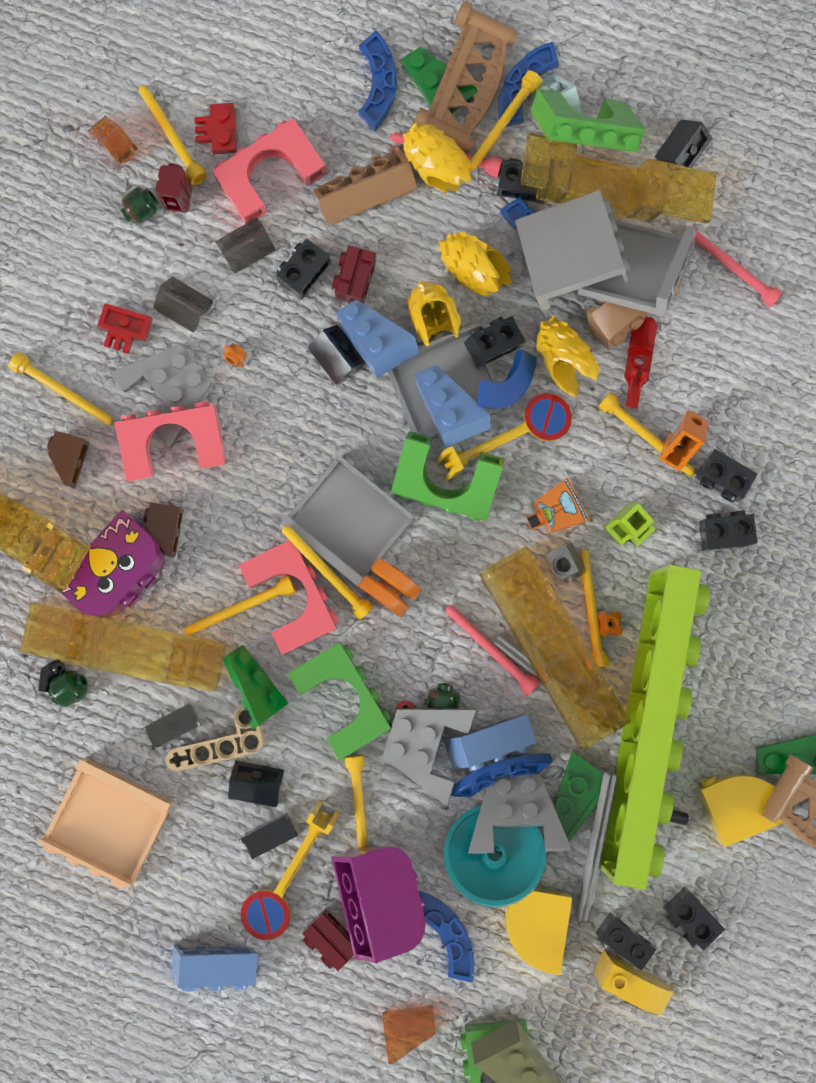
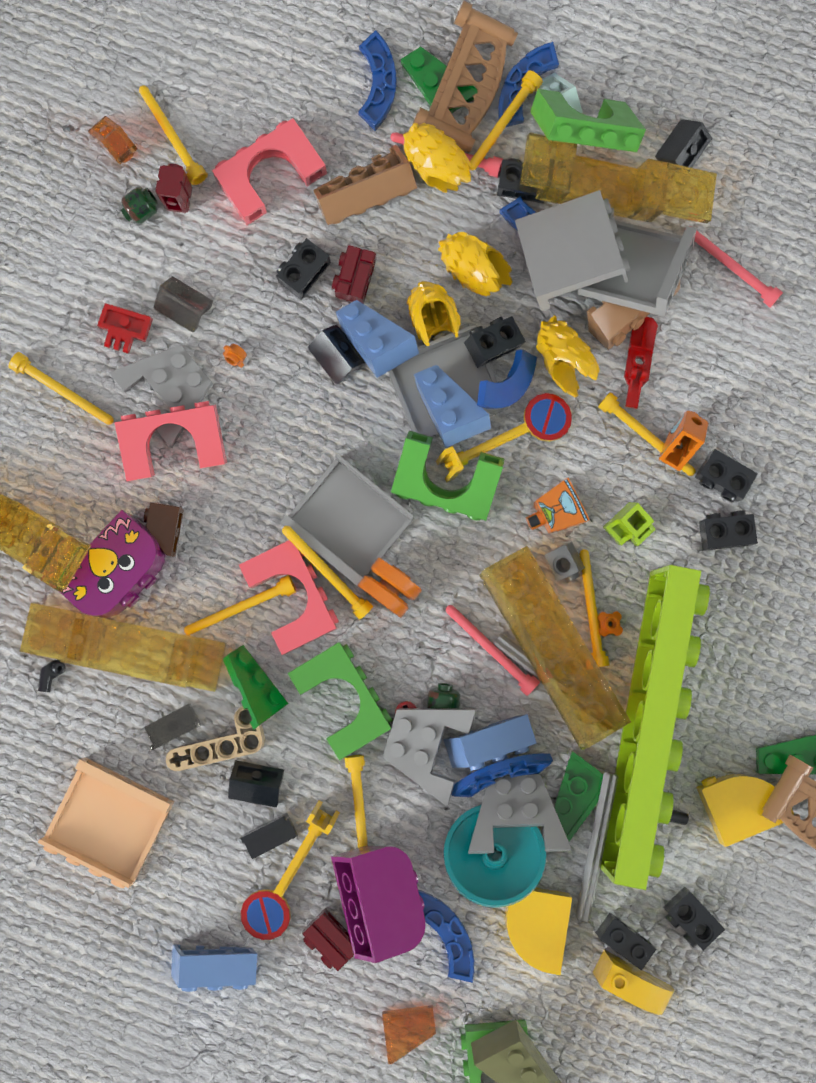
(67, 456): reddish brown slope -> none
(68, 688): dark green head -> none
(218, 128): red hinge -> none
(245, 245): clear smoke panel -> none

